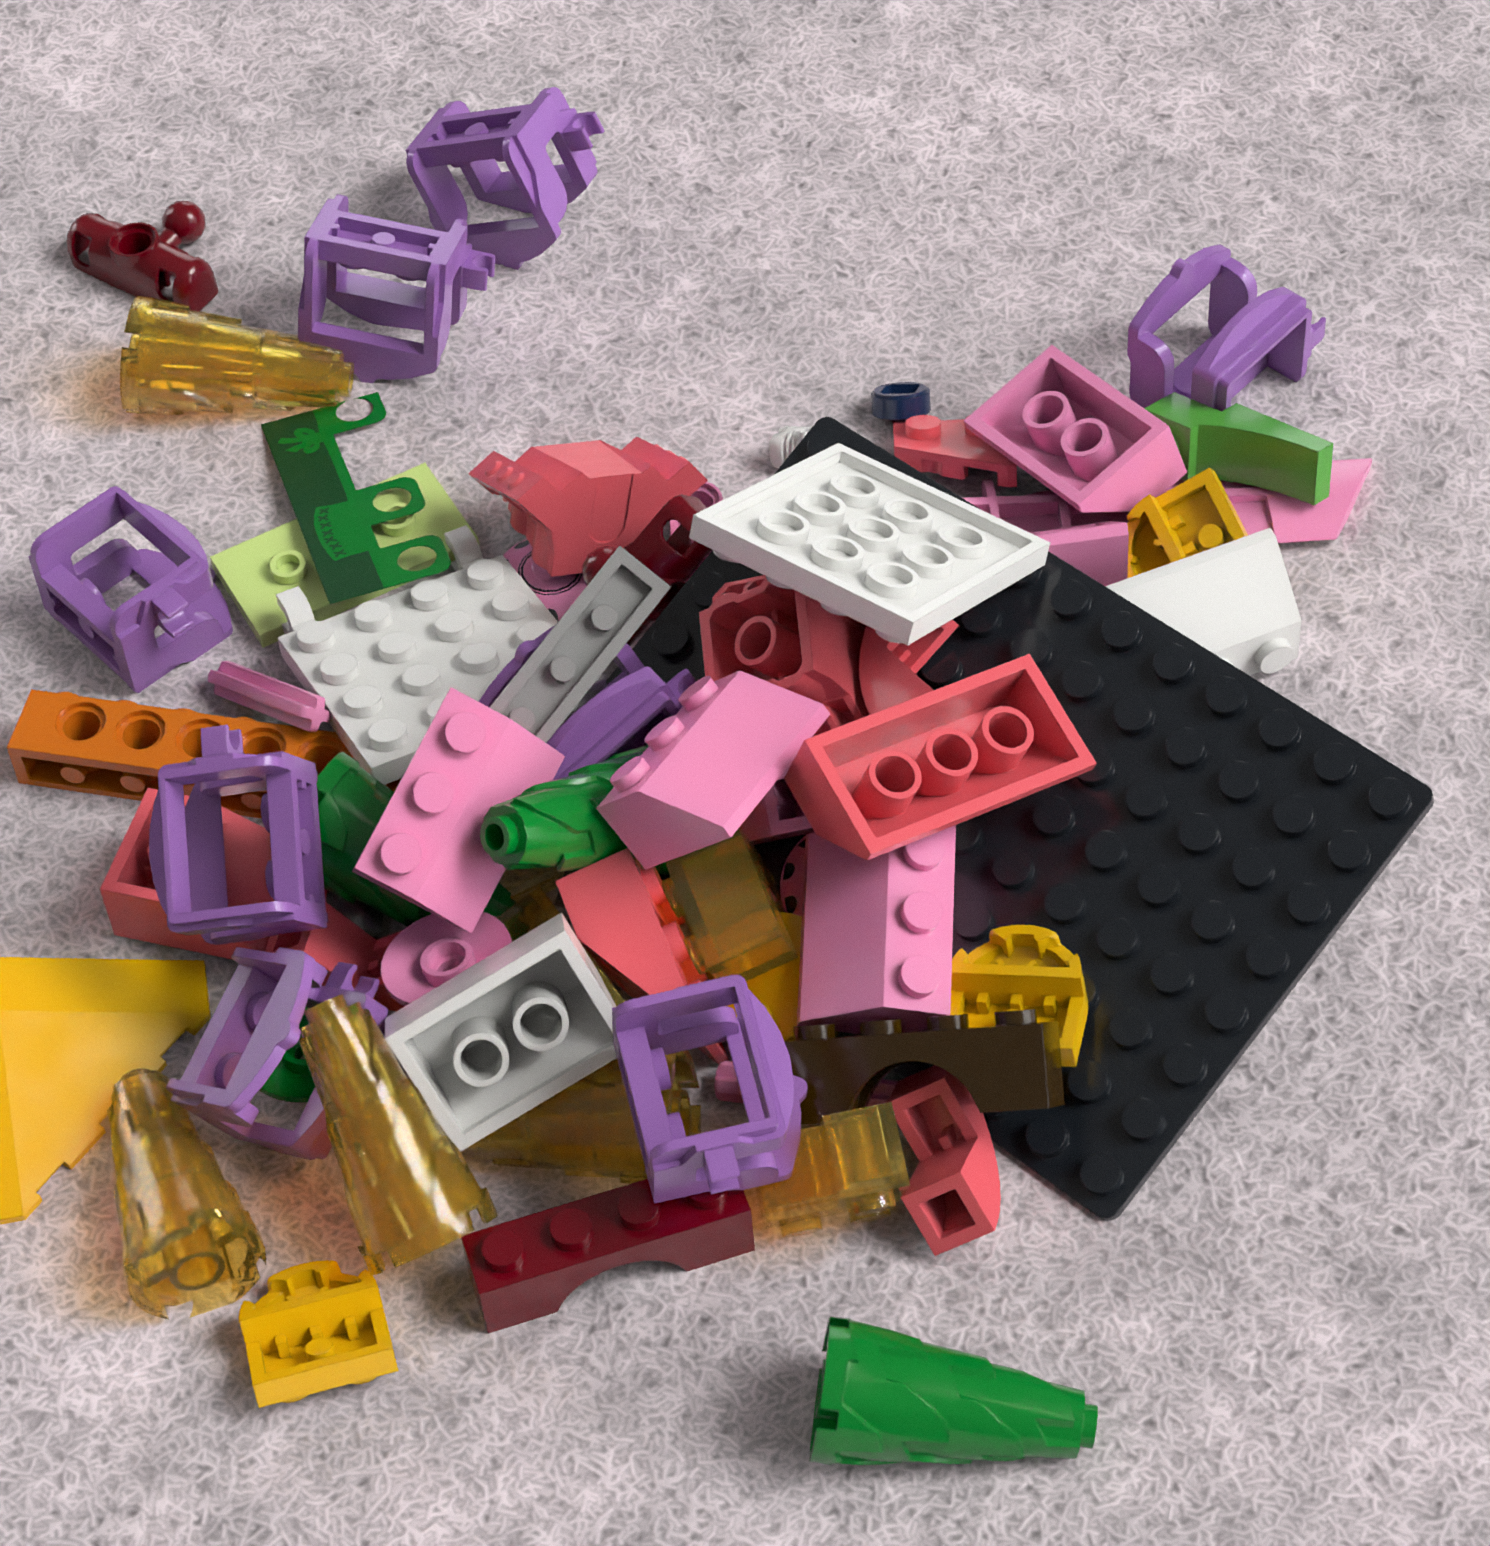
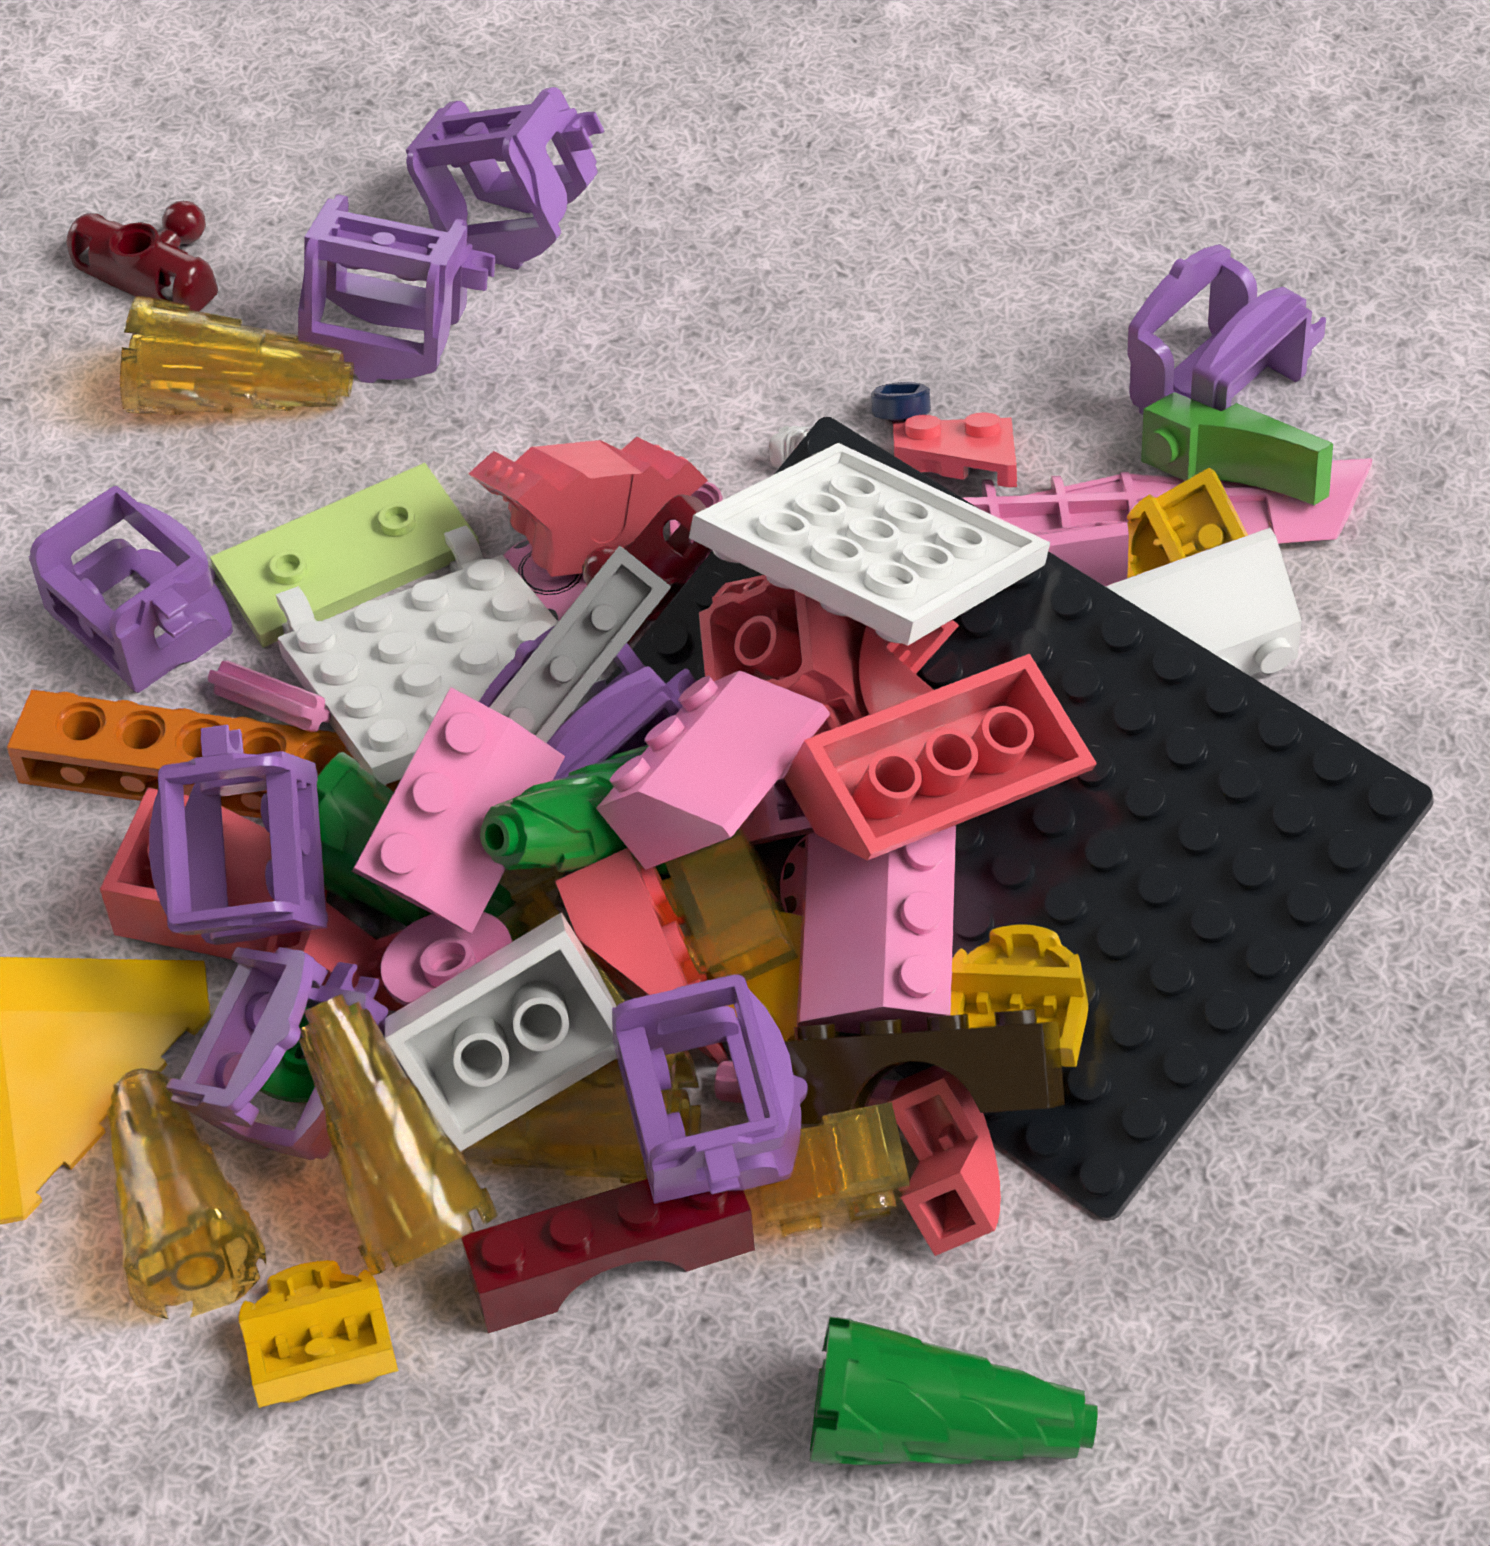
(335, 514): piece -> none
(1079, 436): bright pink slope -> none

